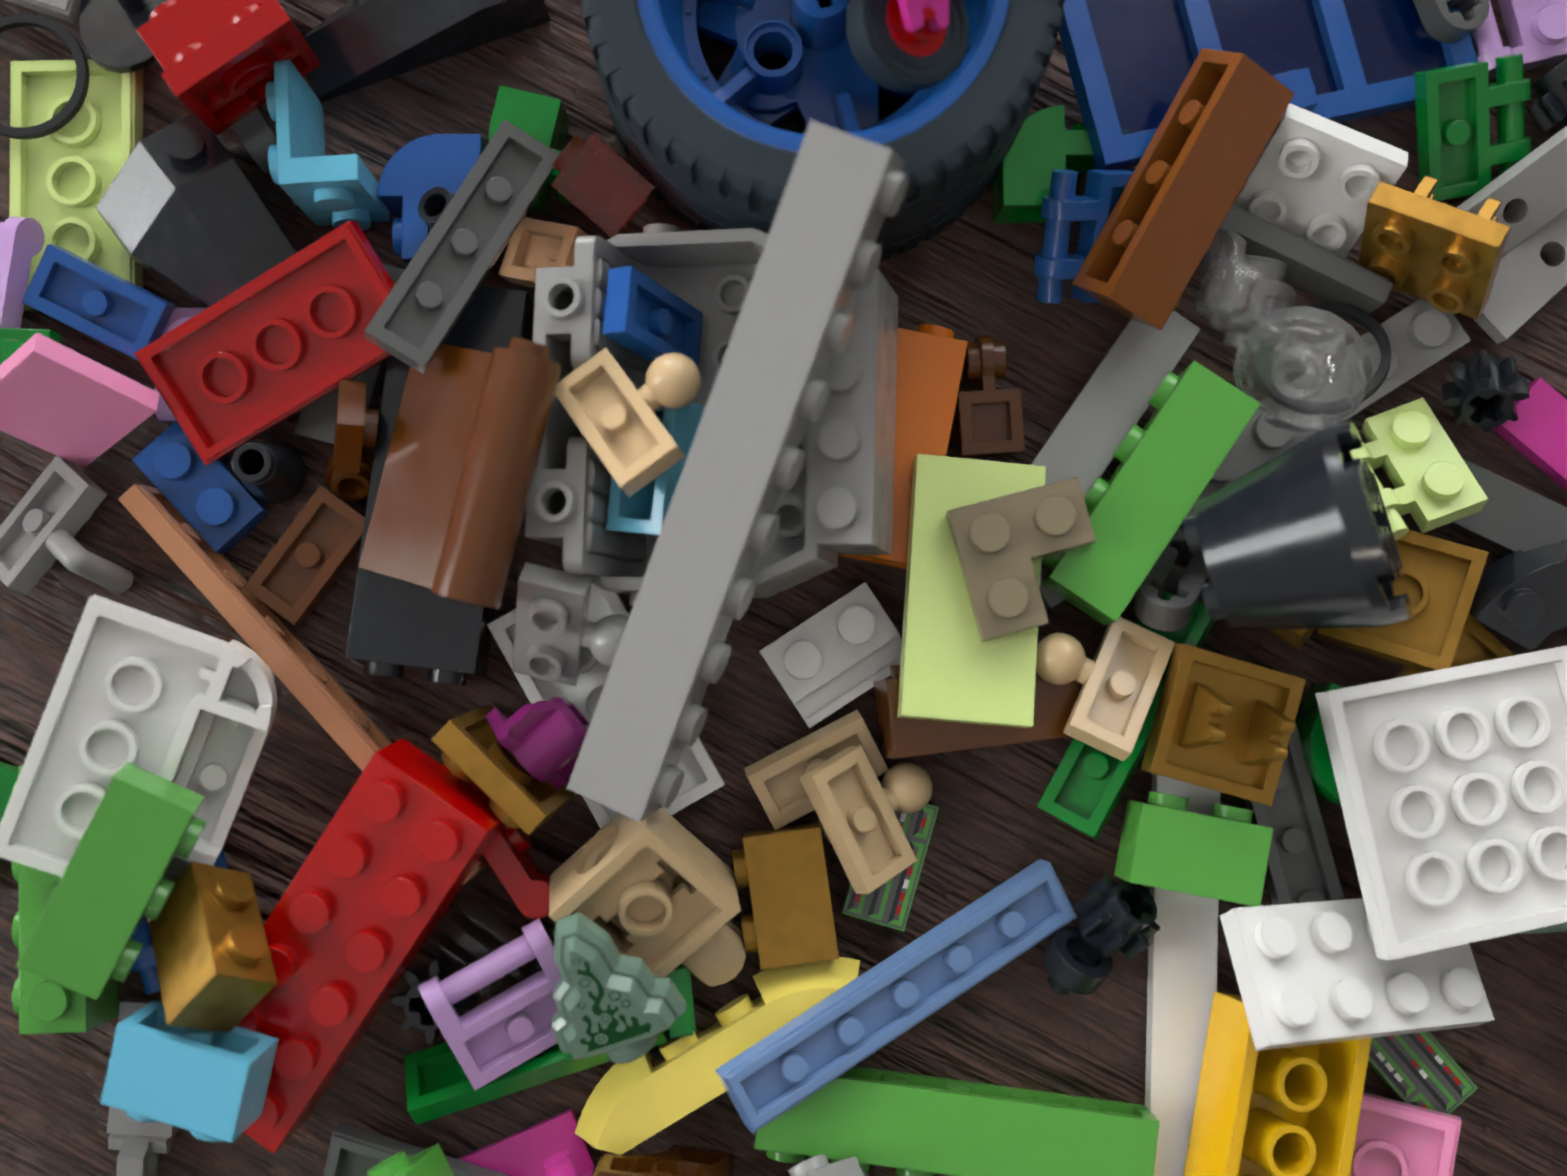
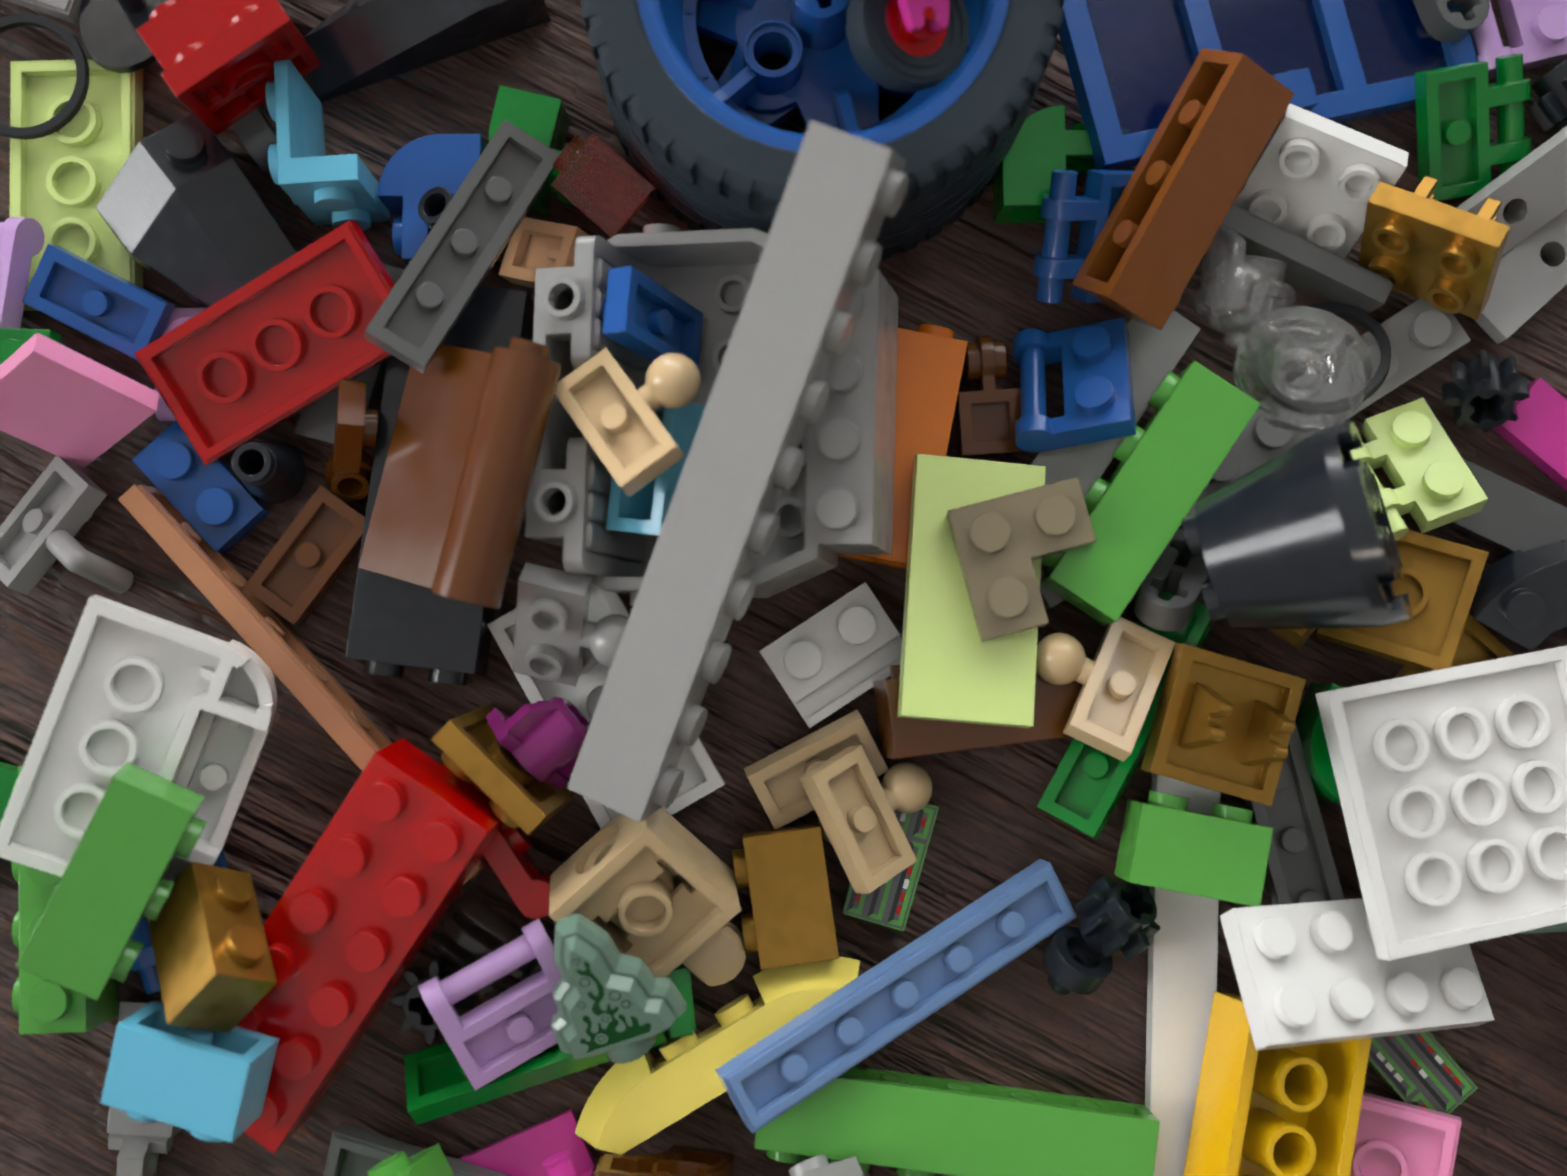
(1094, 385): none -> blue plate

